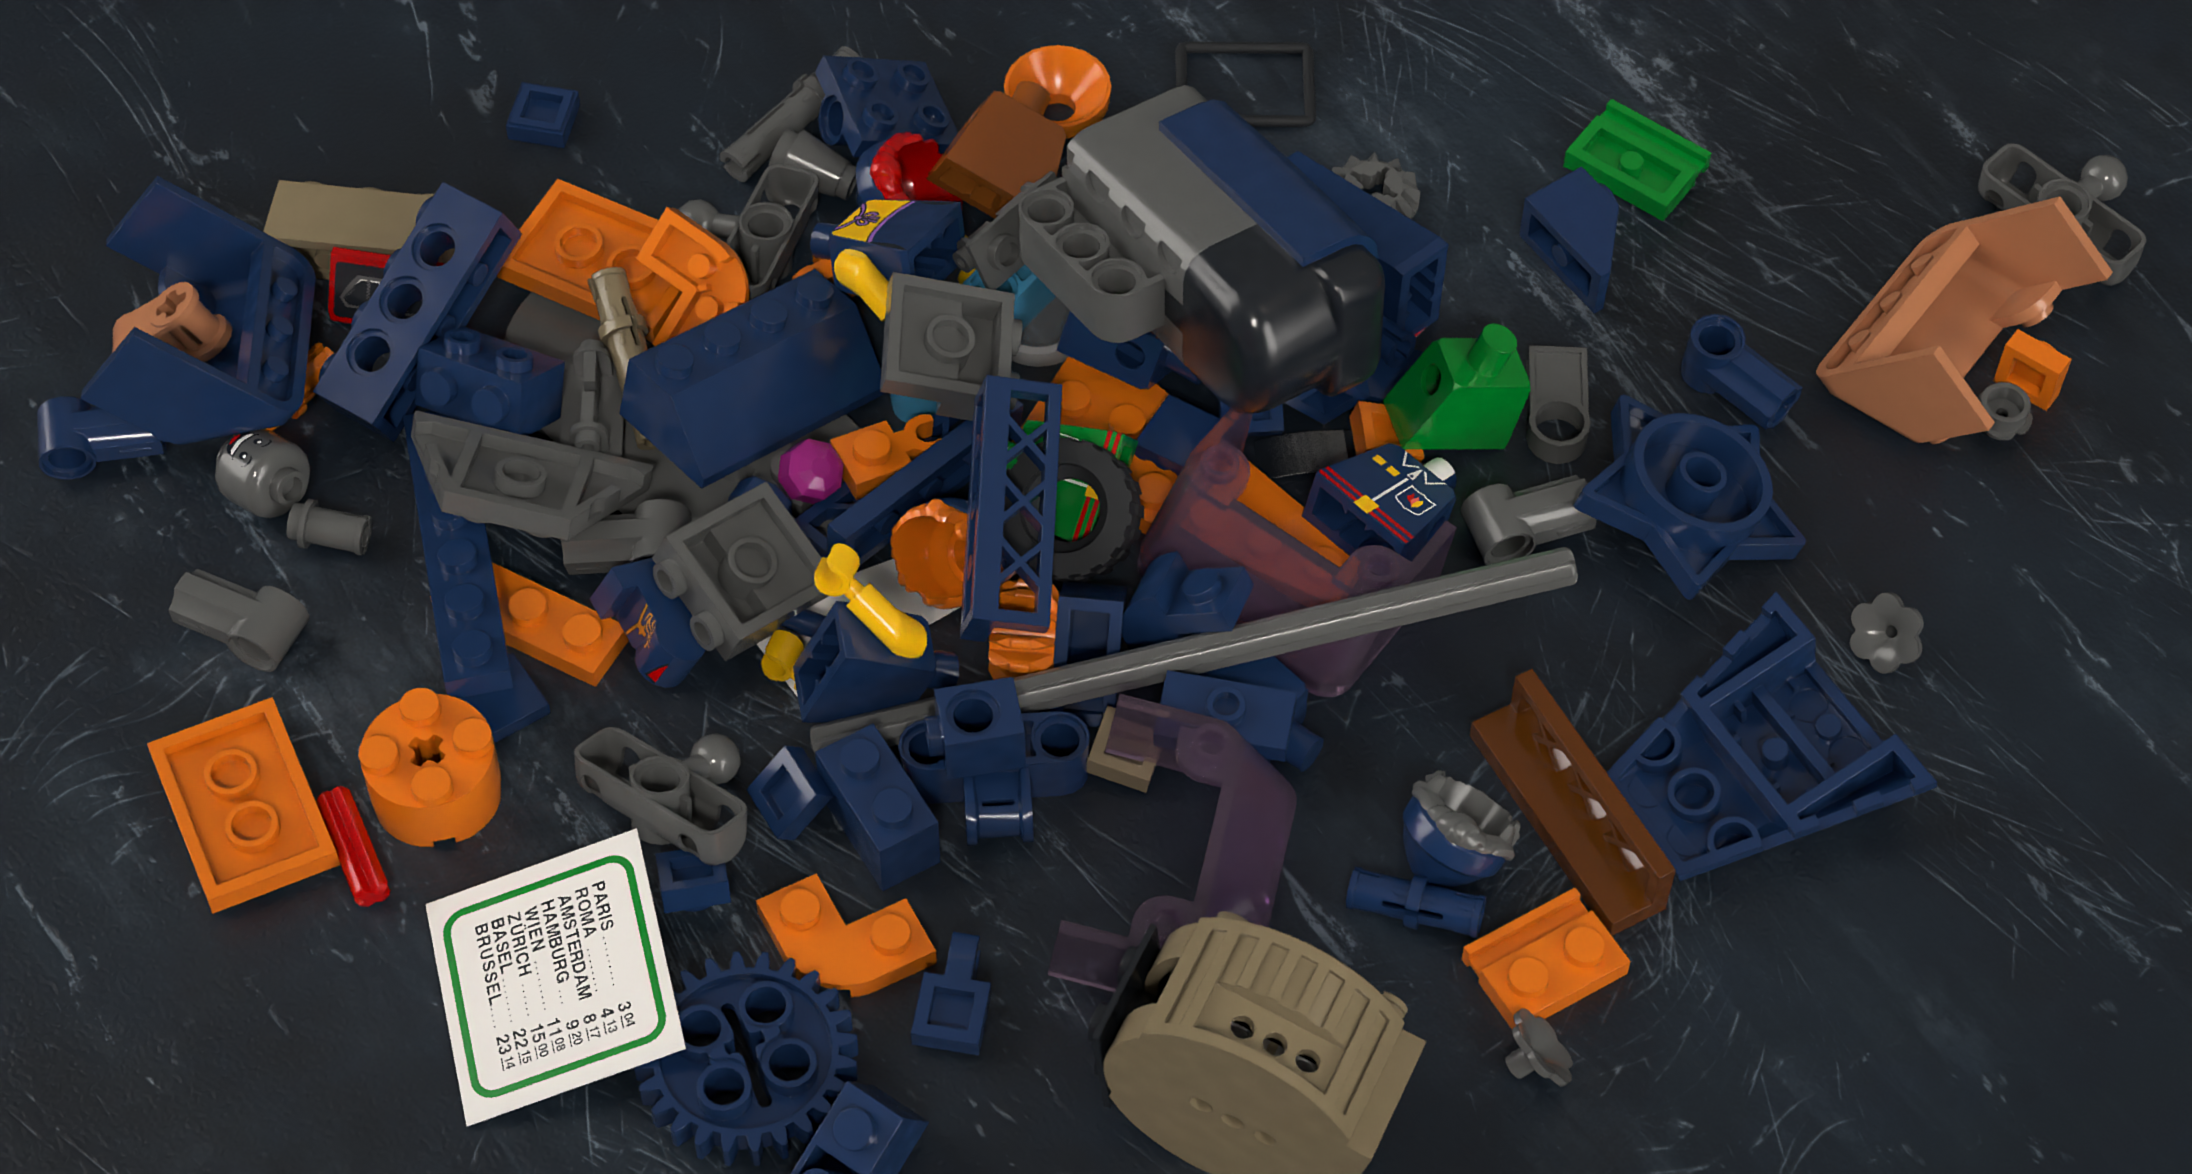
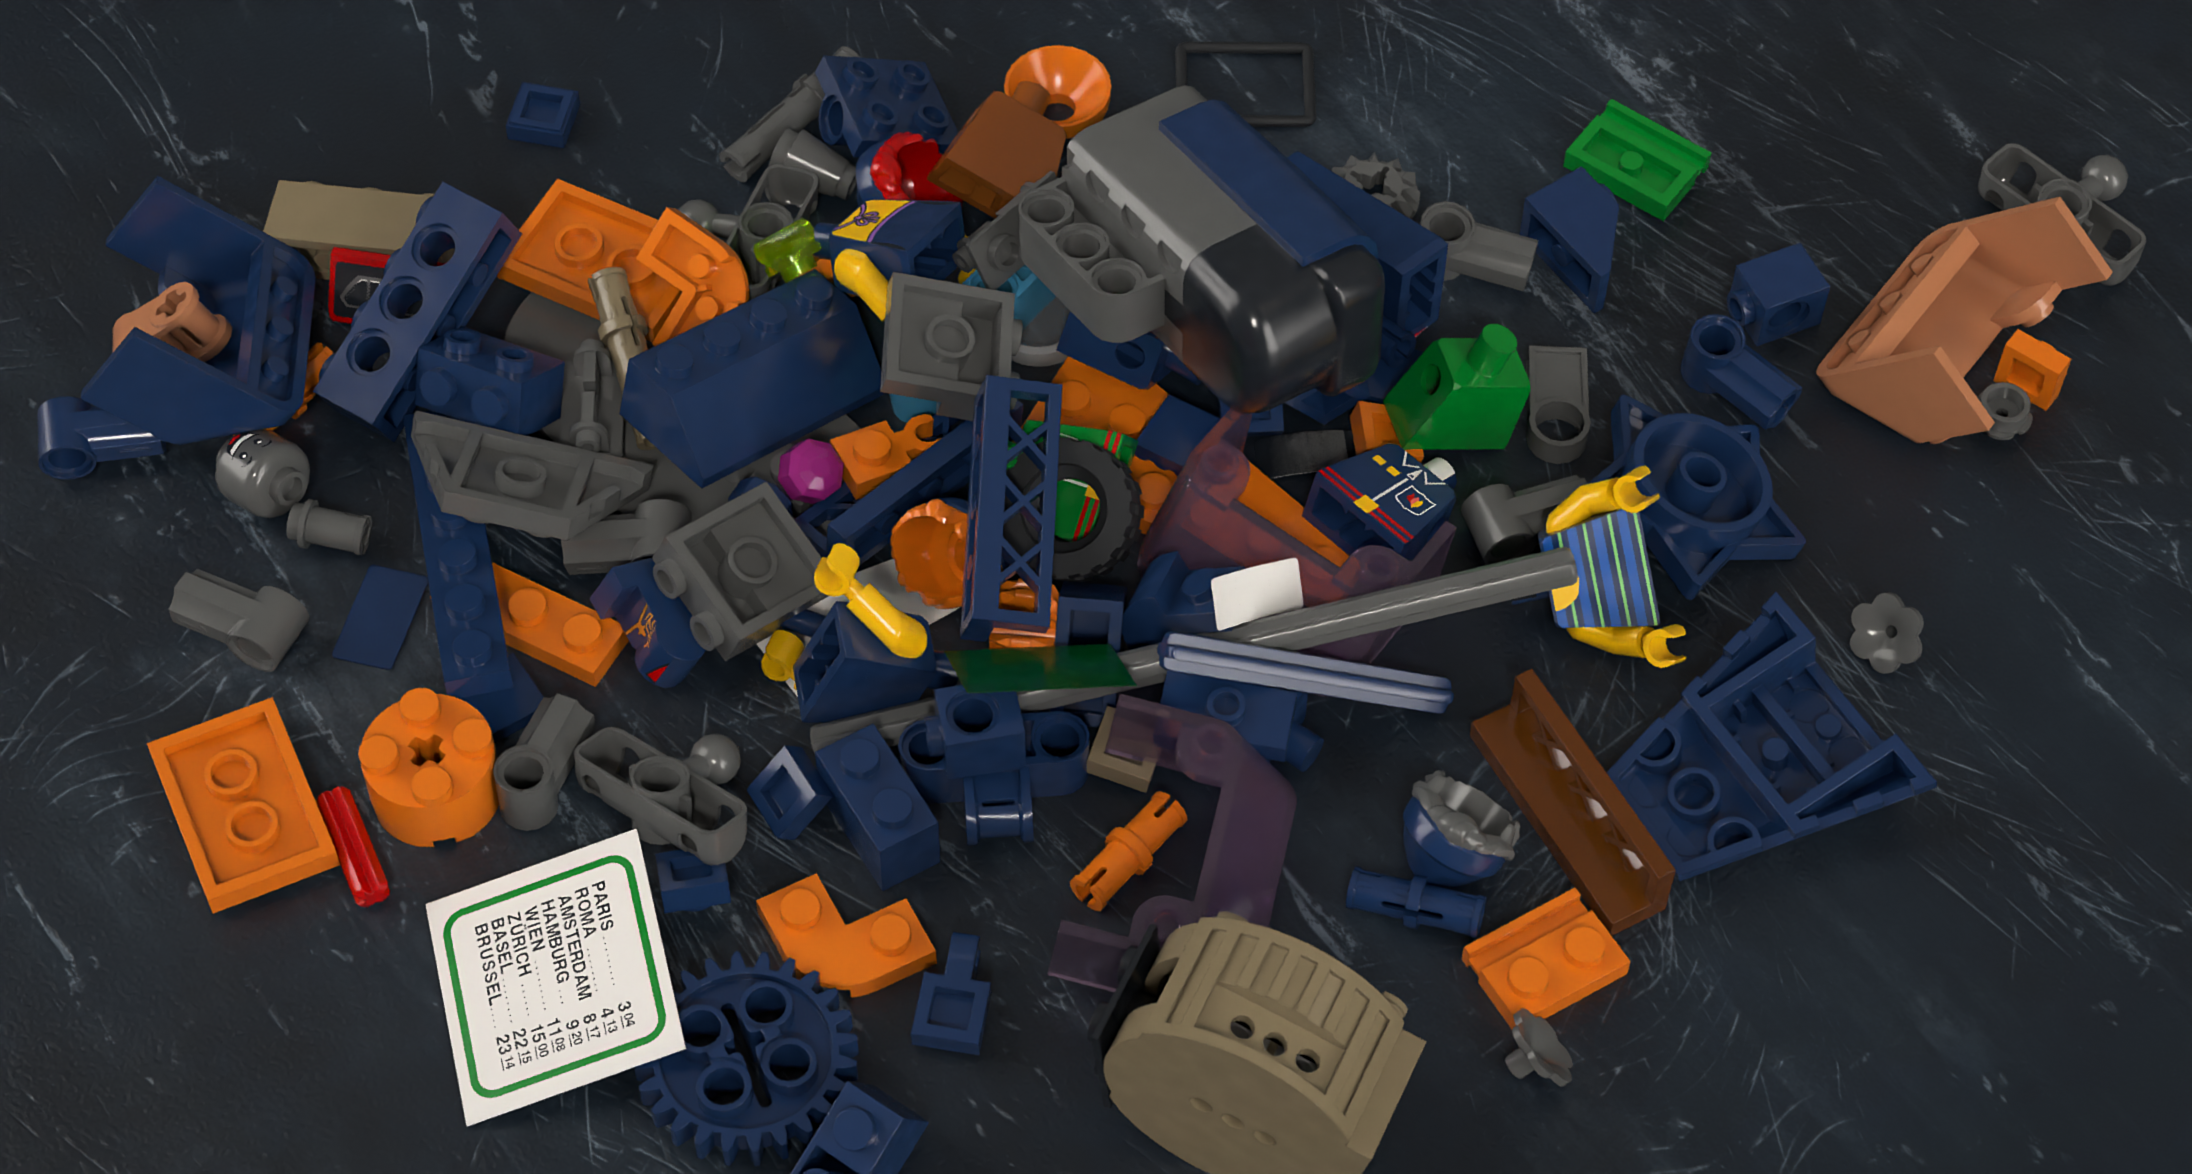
(380, 617): none -> dark blue sticker
(542, 761): none -> dark grey piece
(789, 250): none -> clear neon green plate
(1039, 668): none -> dark green sticker
(1128, 851): none -> orange pin
(1257, 592): none -> white sticker
(1304, 672): none -> axle
(1480, 249): none -> dark grey piece
(1614, 587): none -> torso
(1777, 294): none -> dark blue brick

